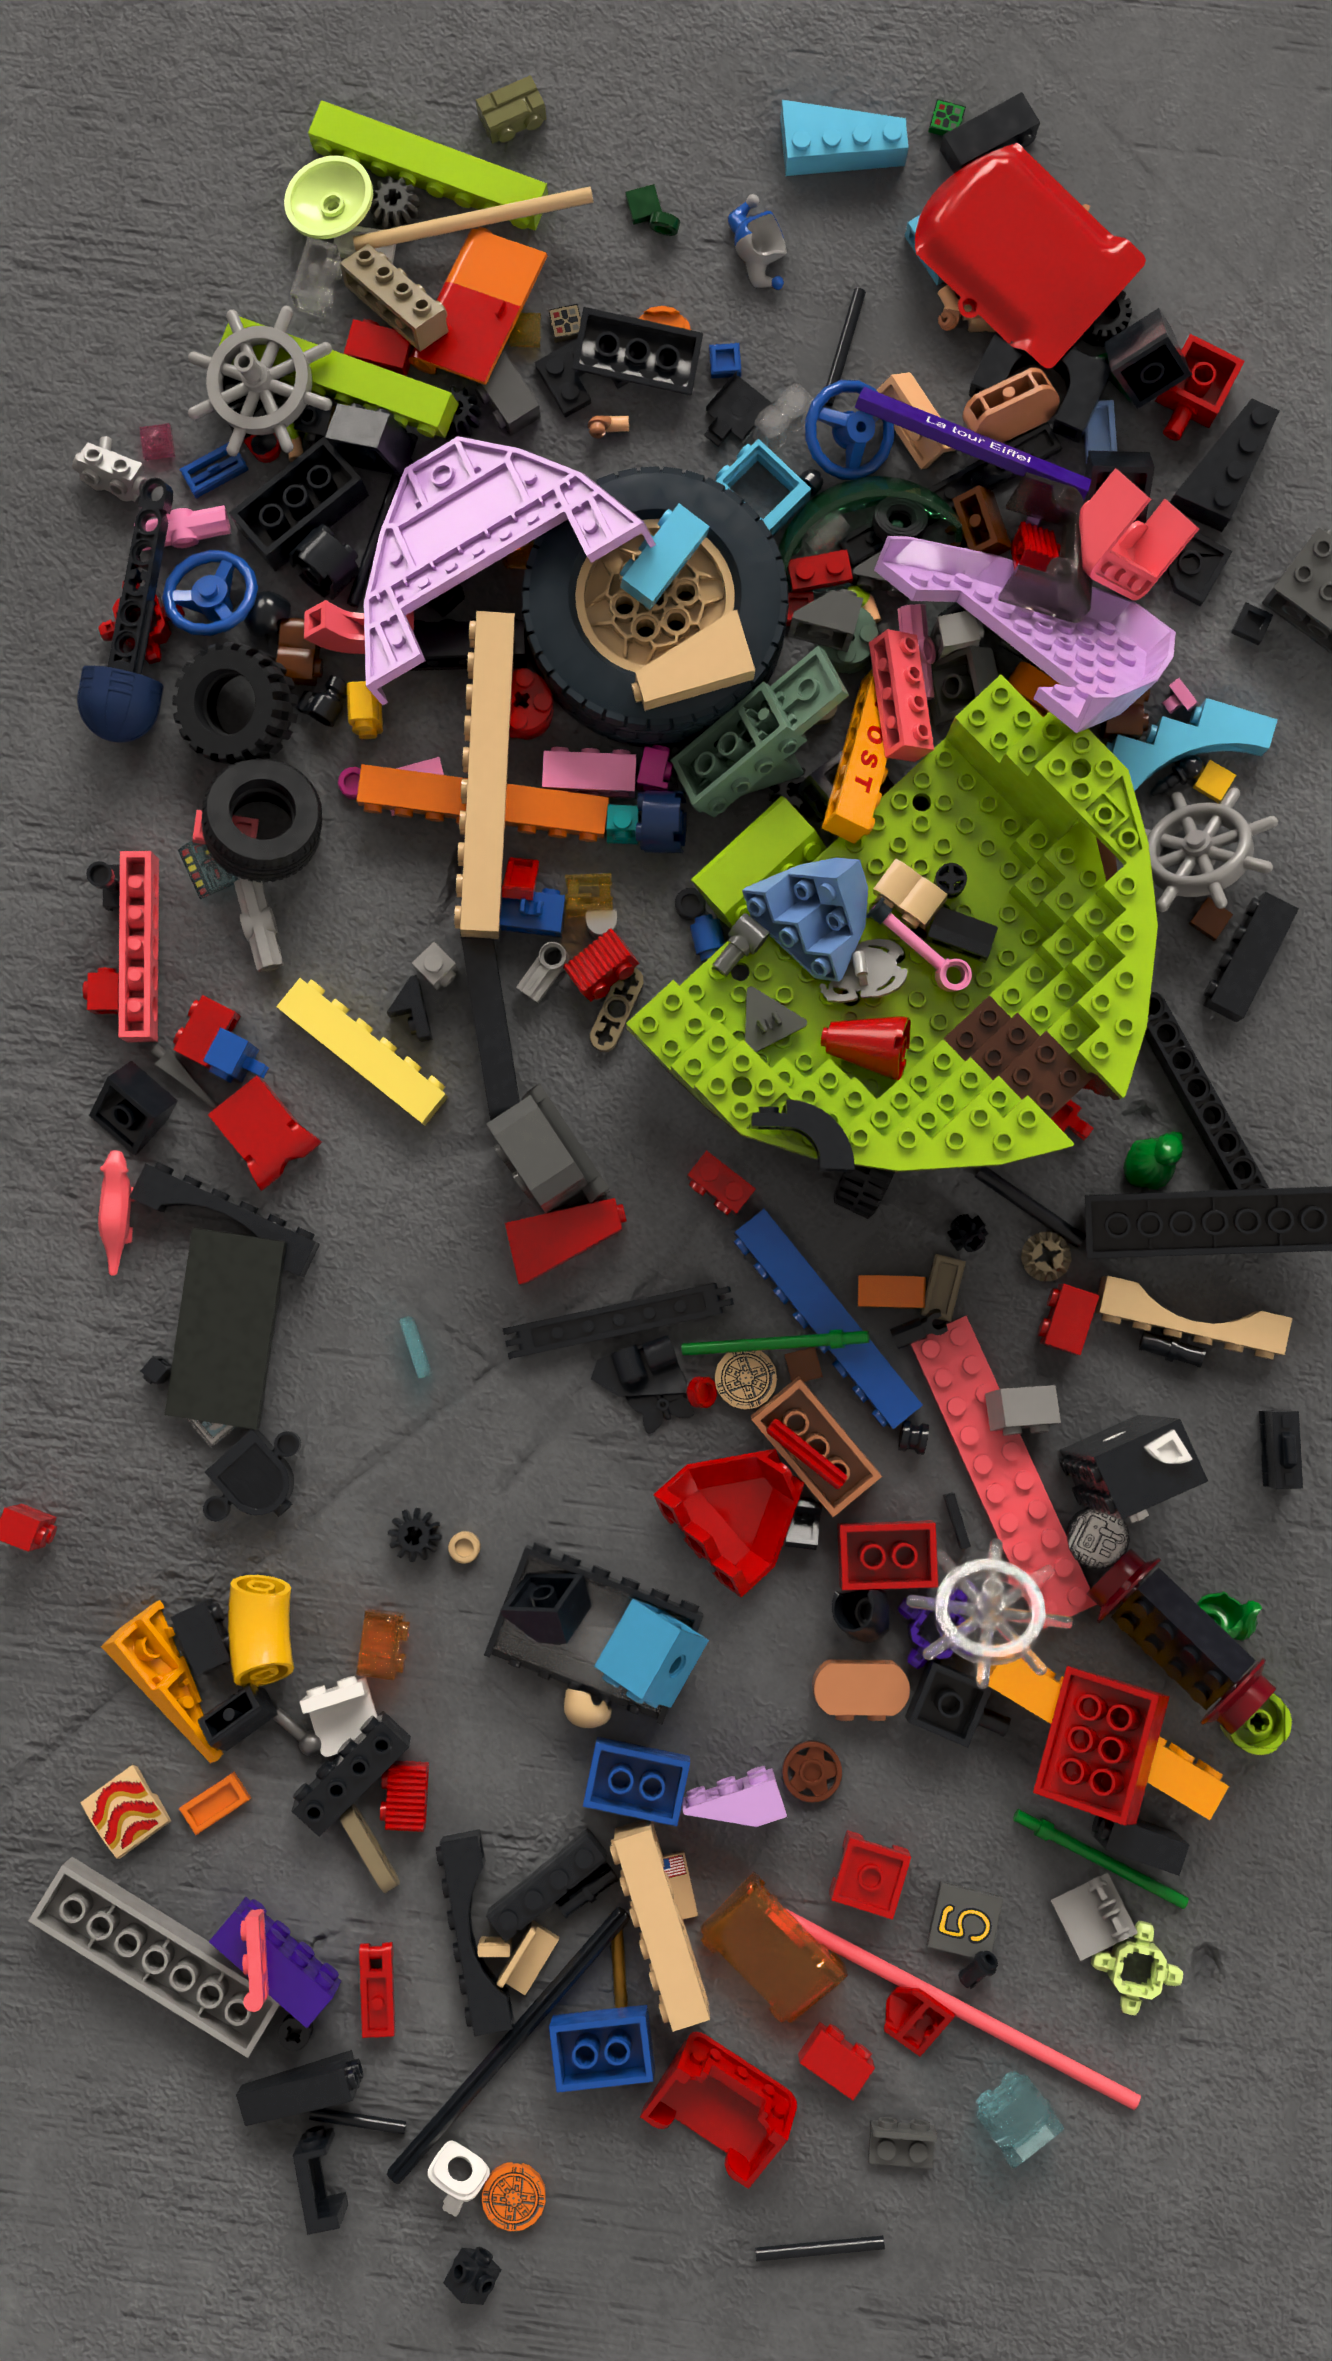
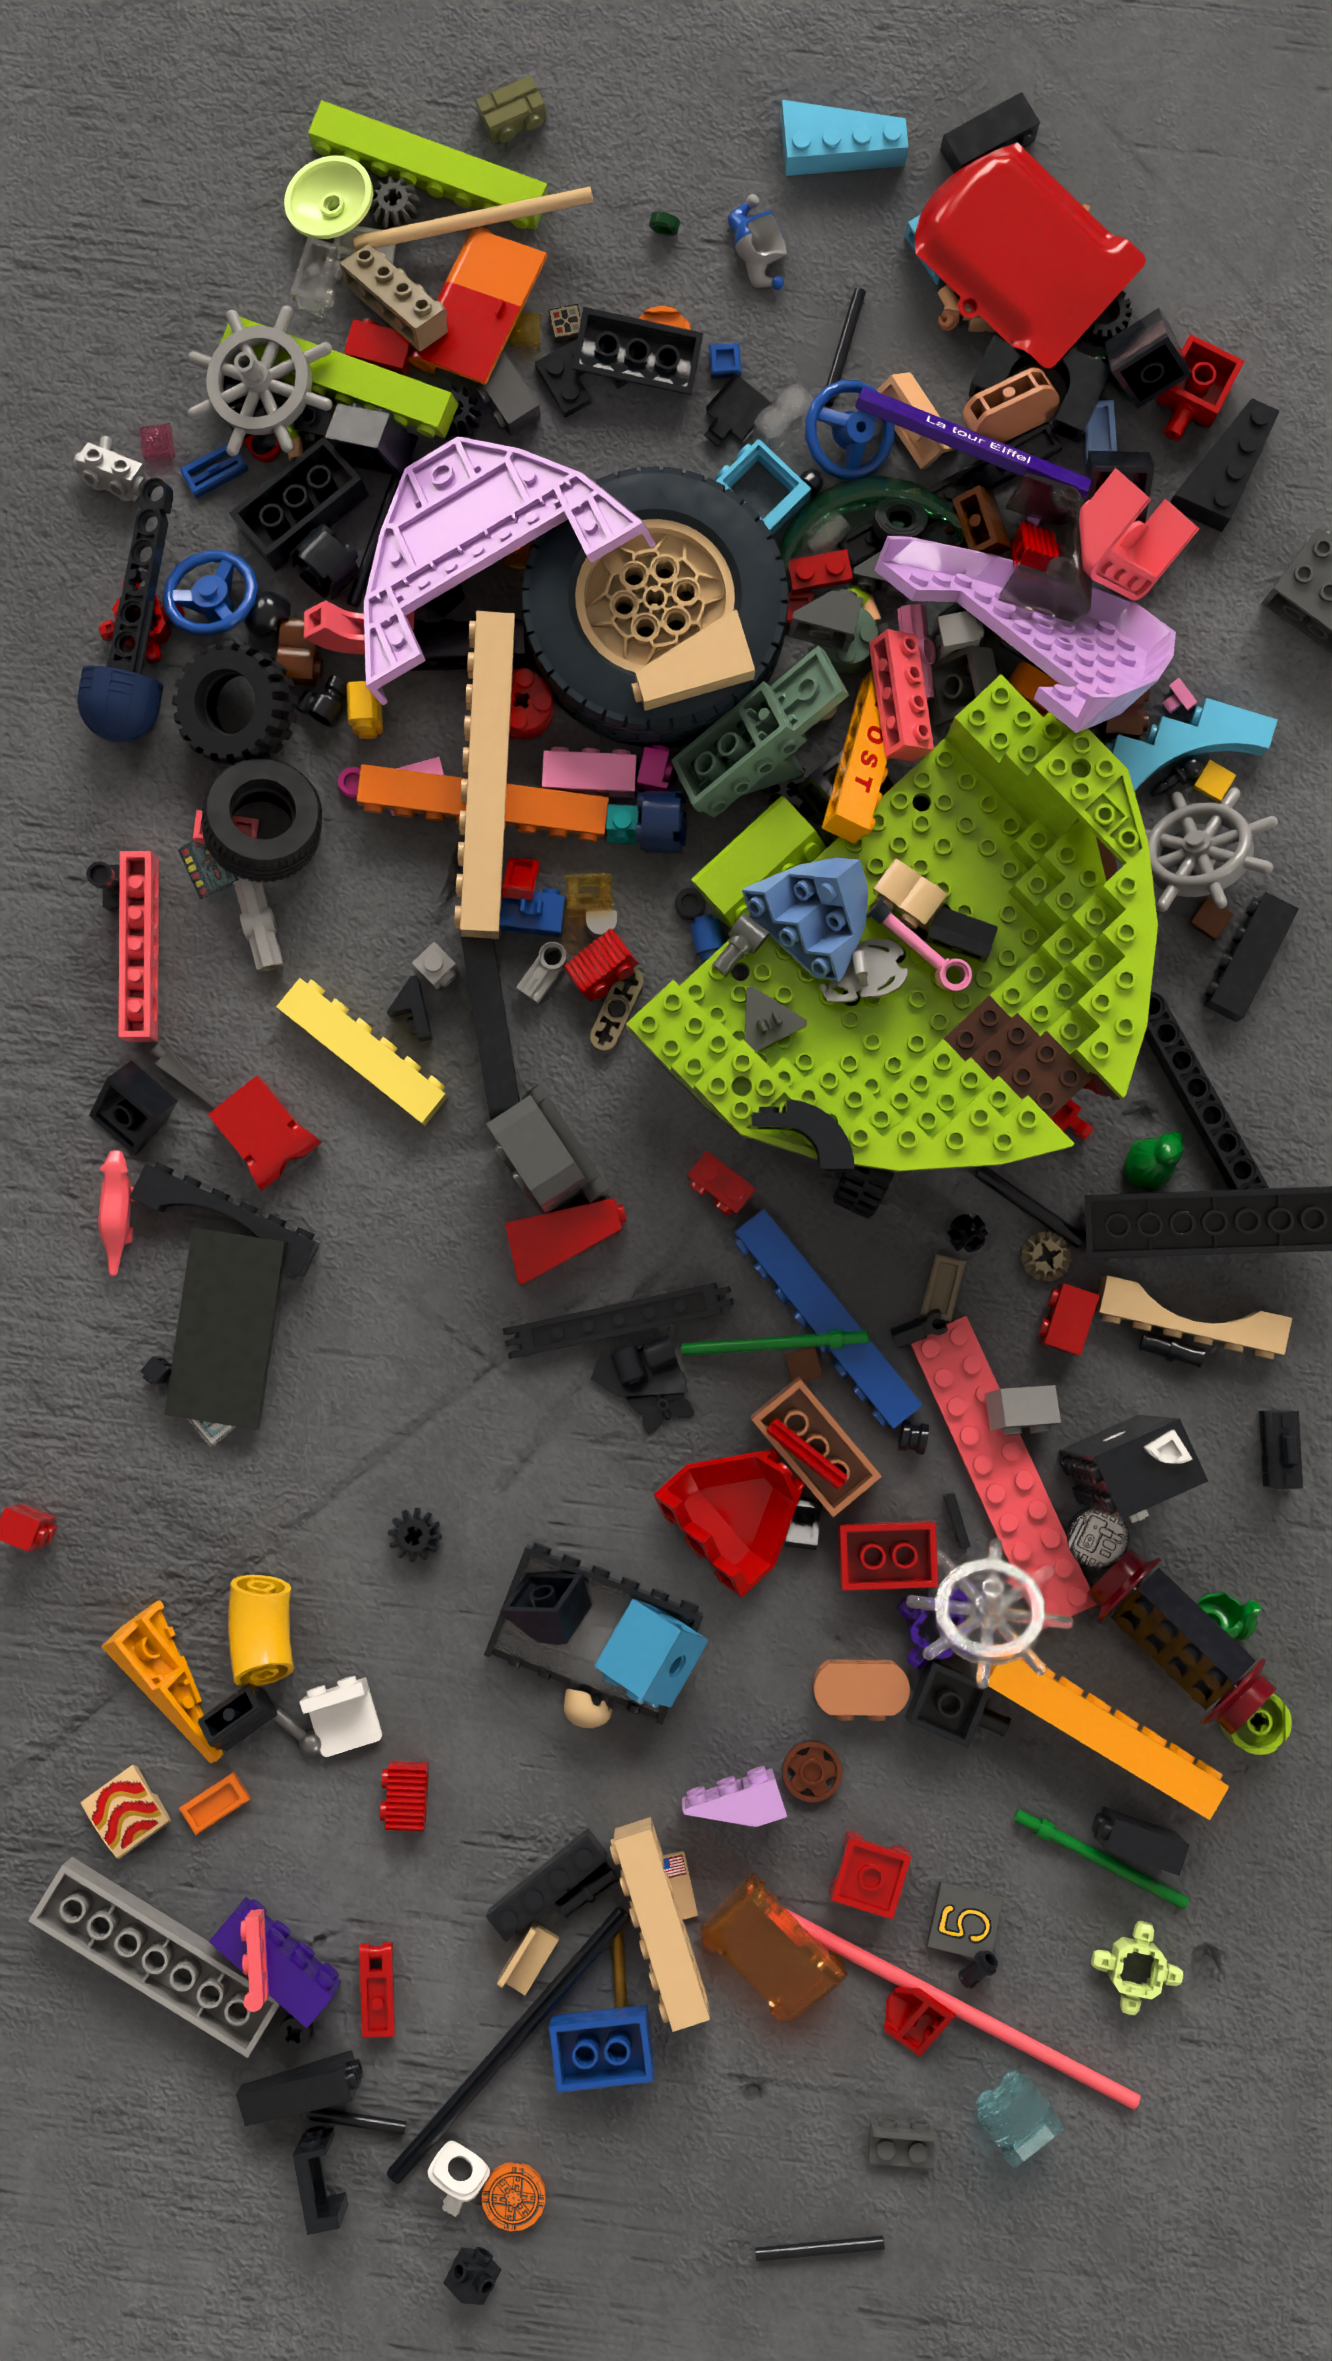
(102, 991): red brick -> none
(190, 526): bright pink piece -> none
(201, 1029): red brick -> none
(203, 1635): black brick -> none
(233, 1057): blue brick -> none
(253, 1476): black piece -> none
(351, 1773): black brick -> none
(369, 1849): dark tan beam -> none
(381, 1644): clear orange brick -> none
(415, 1347): clear light blue tile -> none
(464, 1547): tan tile -> none
(488, 2003): black arch -> none
(494, 1947): tan tile -> none
(601, 424): arm -> none
(637, 1781): blue brick -> none
(642, 203): dark green tile -> none
(658, 566): medium azure brick -> none
(701, 1392): red tile -> none
(725, 2104): red windscreen -> none
(745, 1379): tan tile -> none
(837, 2060): red brick -> none
(862, 1614): black piece -> none
(870, 1043): red cone -> none
(891, 1291): orange slope -> none
(946, 117): tile -> none
(951, 874): black wheel -> none
(1094, 1916): light grey hinge -> none
(1101, 1745): red slope -> none
(1197, 568): black plate -> none
(1252, 623): black plate -> none

